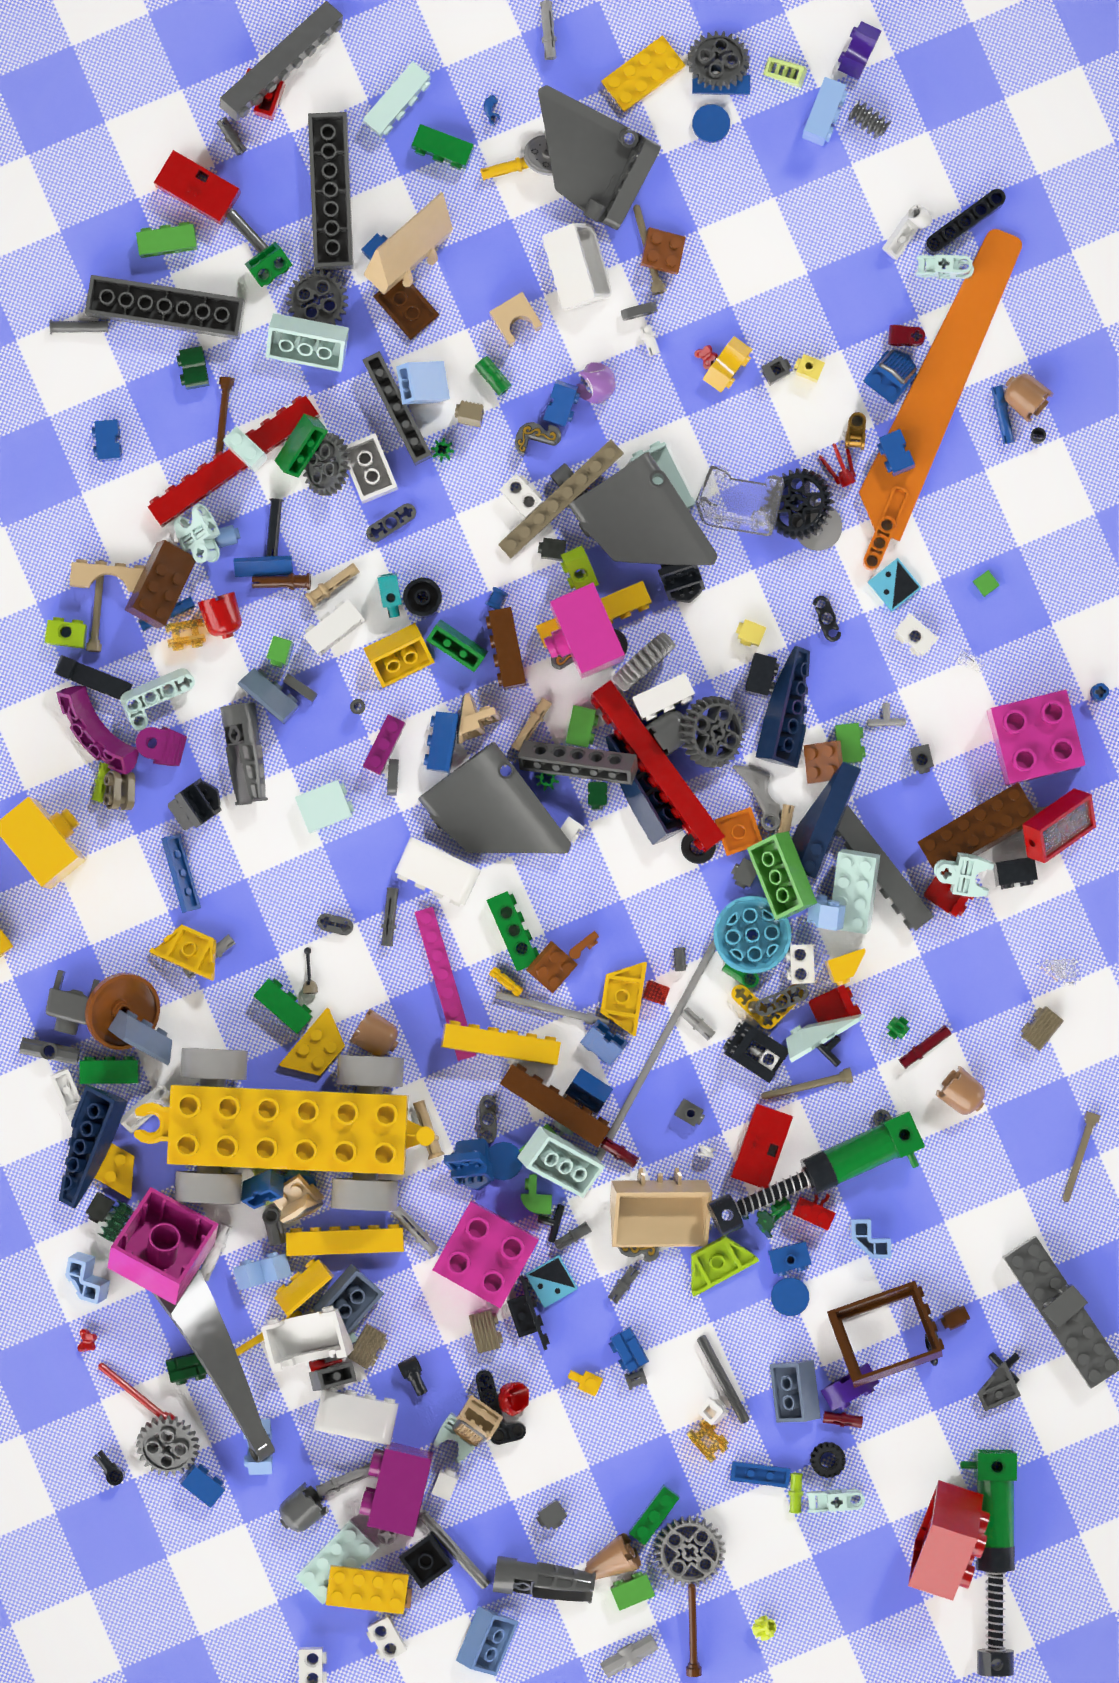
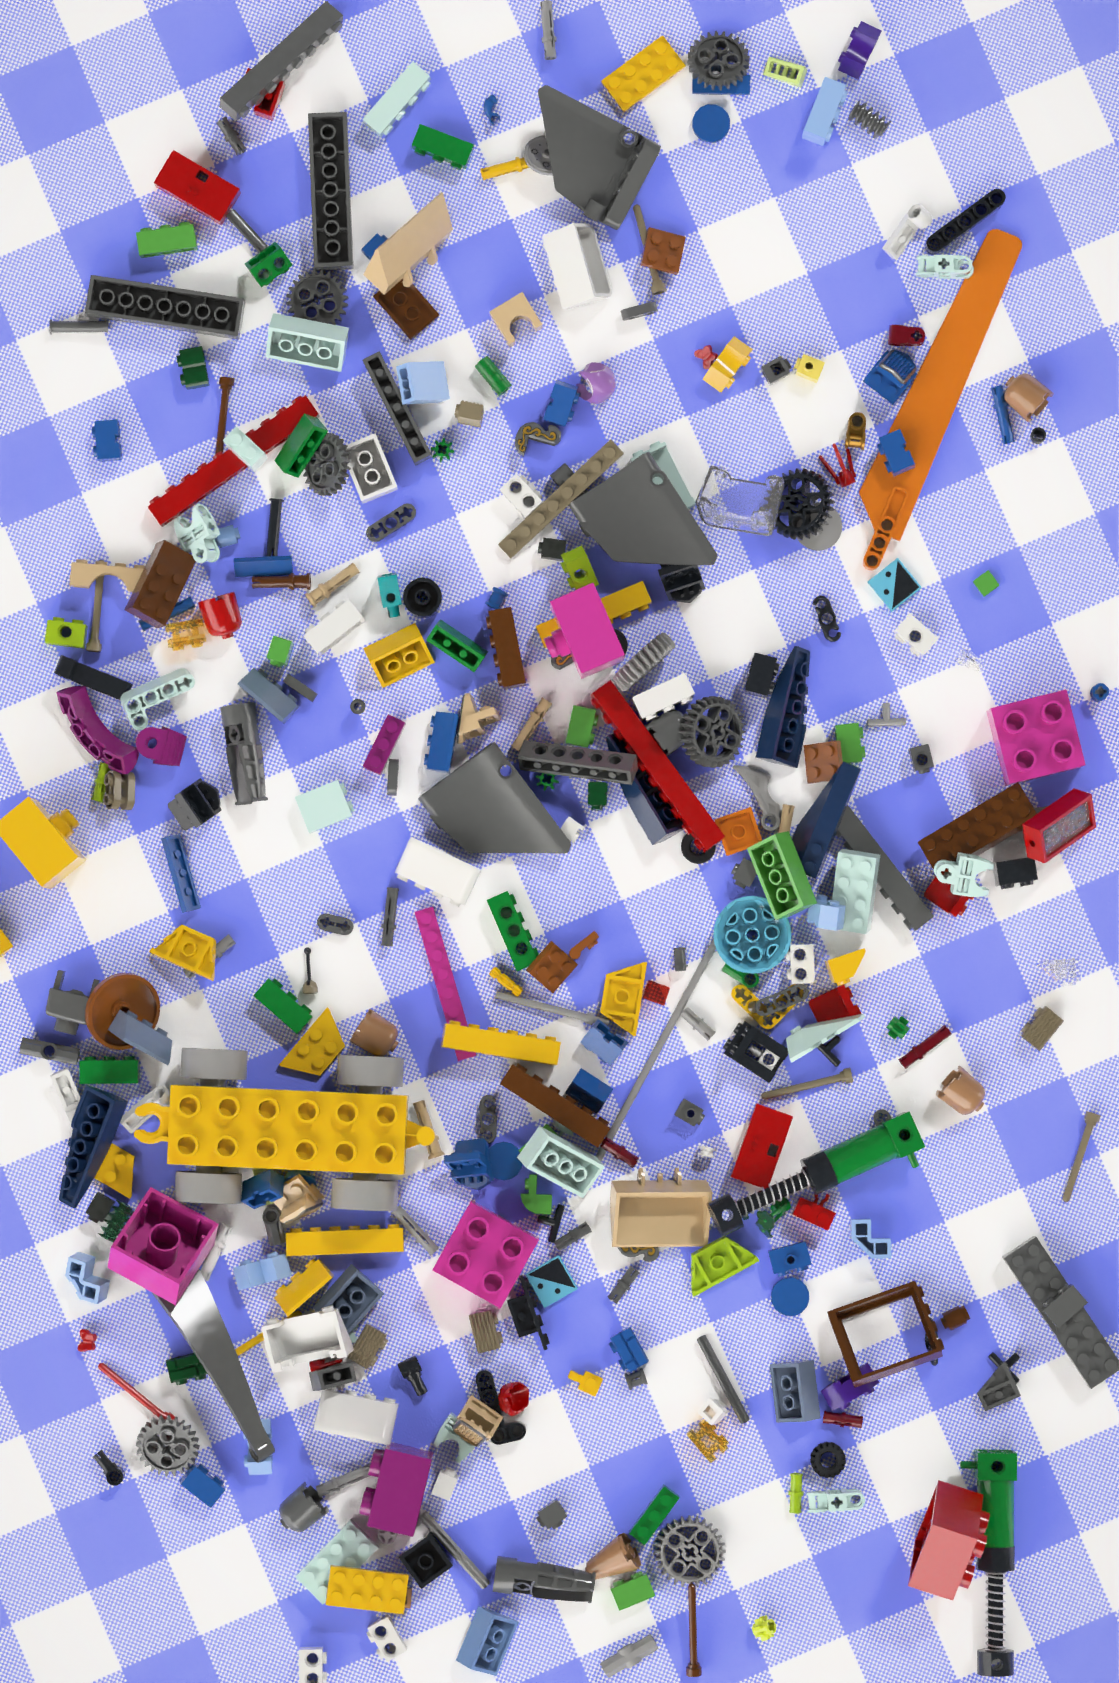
(650, 341): white pin -> none
(750, 633): light yellow brick -> none
(760, 1474): blue plate -> none

